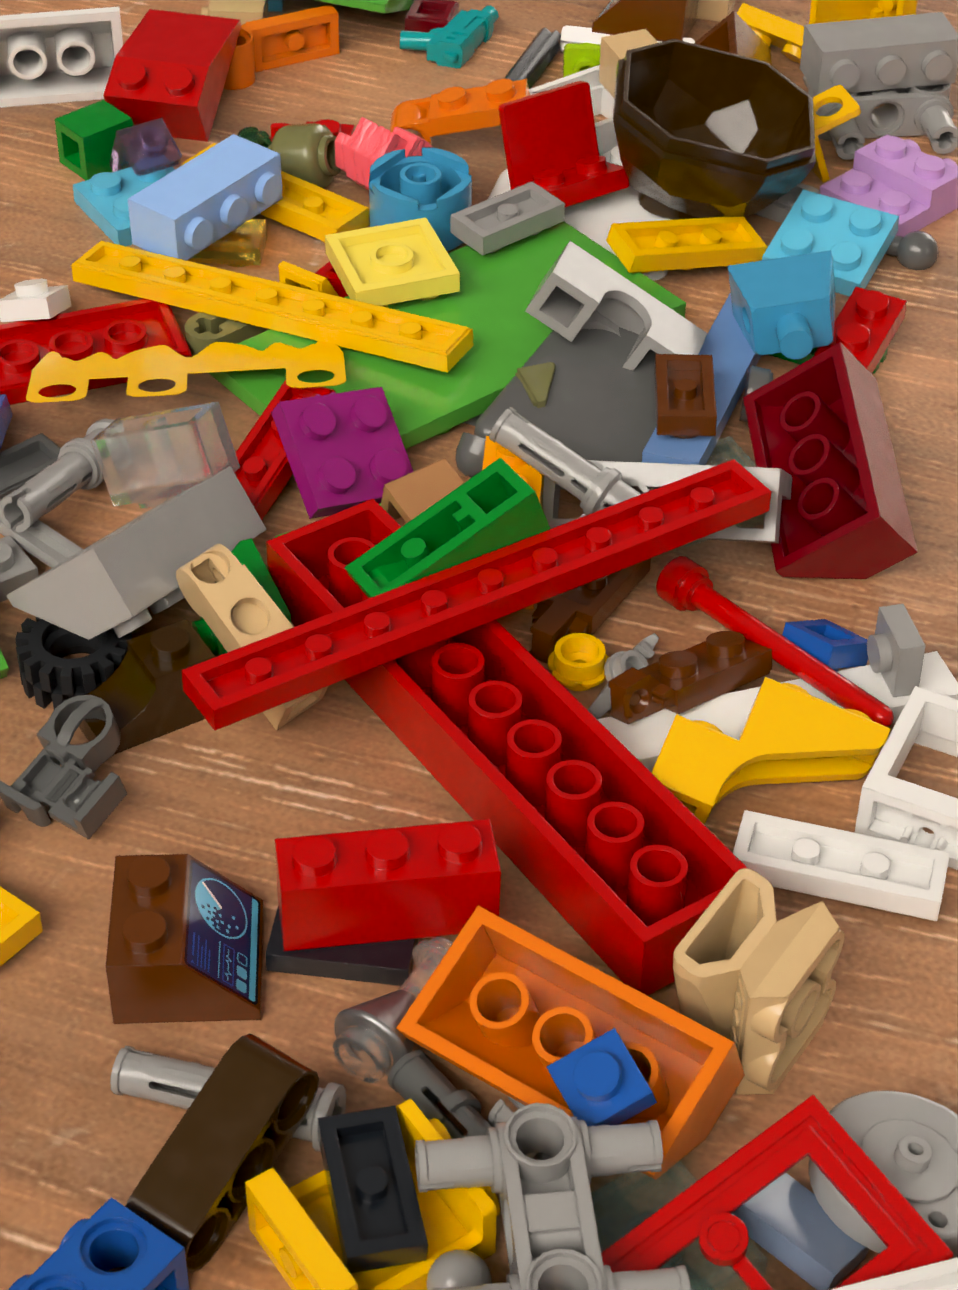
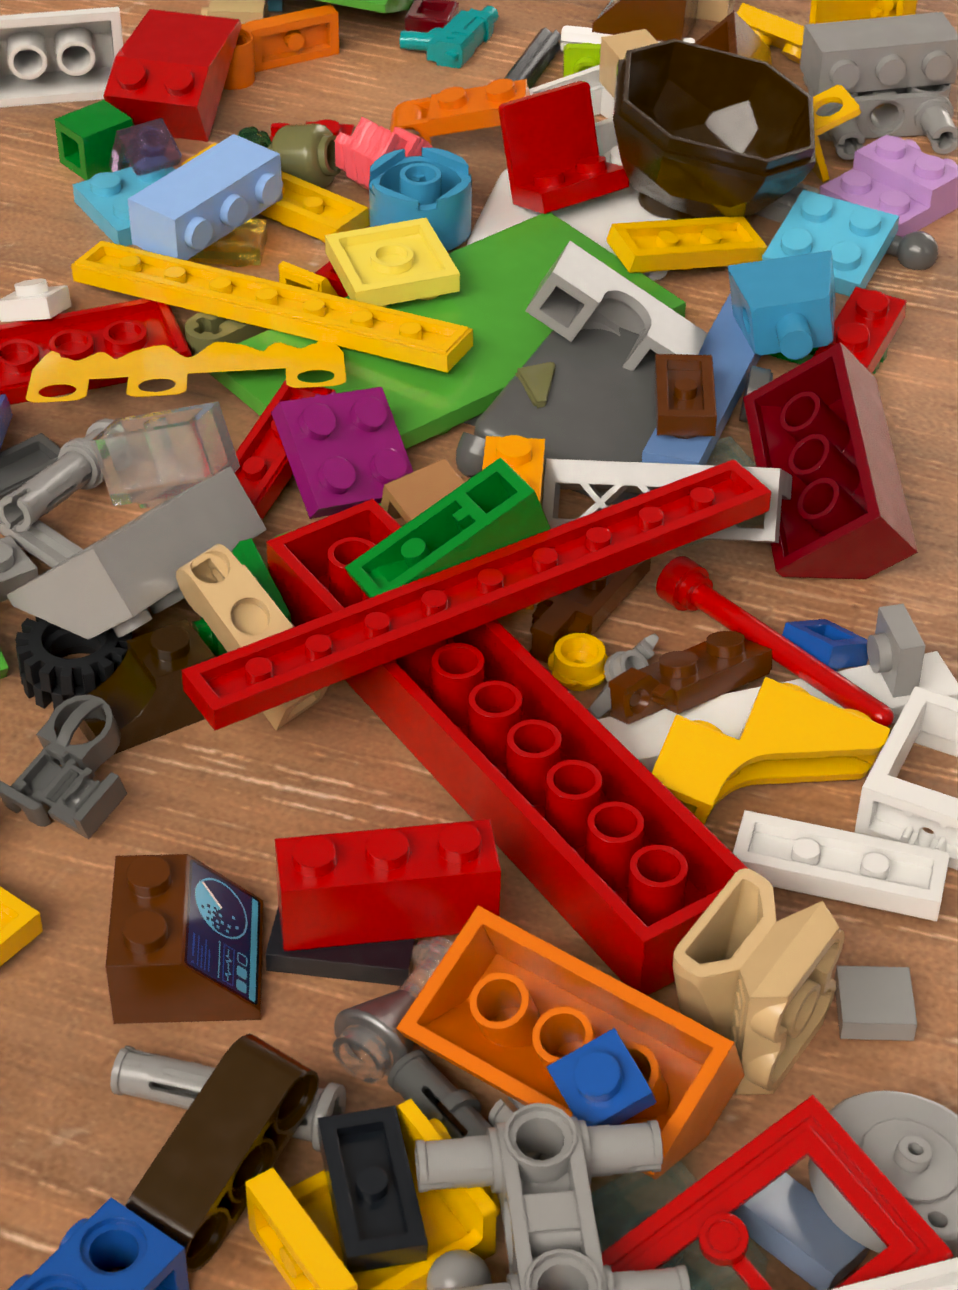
(507, 218): light grey plate -> none
(560, 464): light grey pin -> none
(875, 1003): none -> light grey tile

